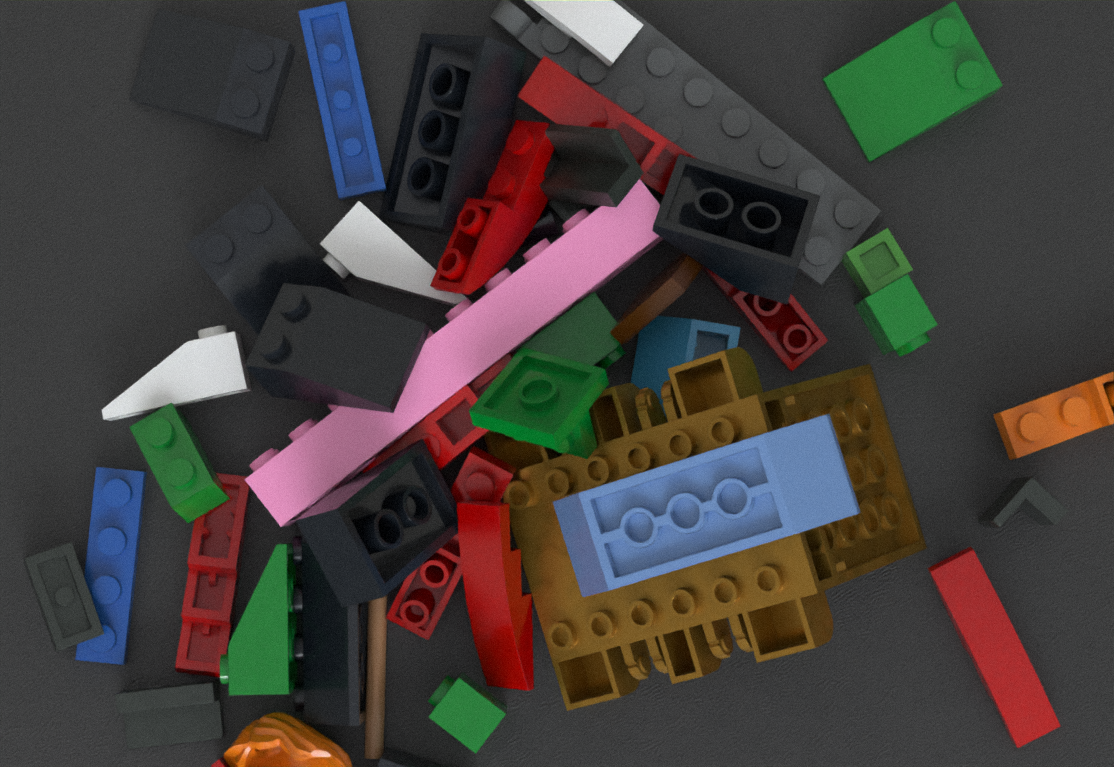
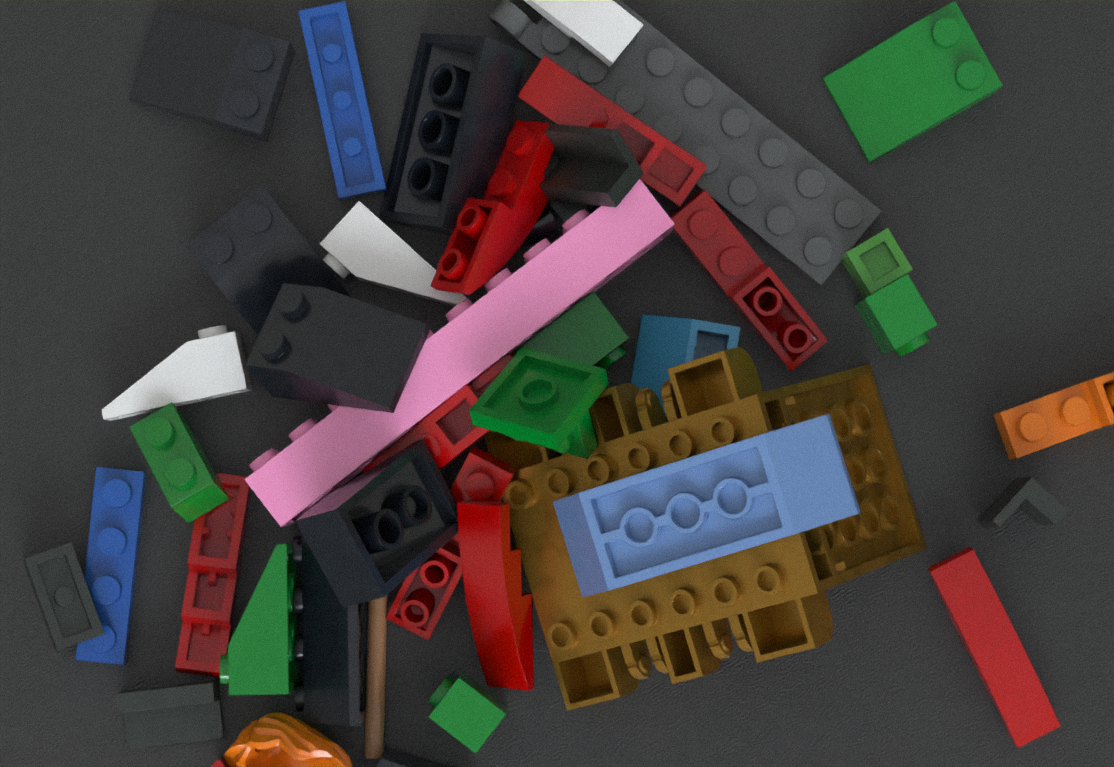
(656, 297): reddish brown tile -> none
(737, 225): black slope -> none

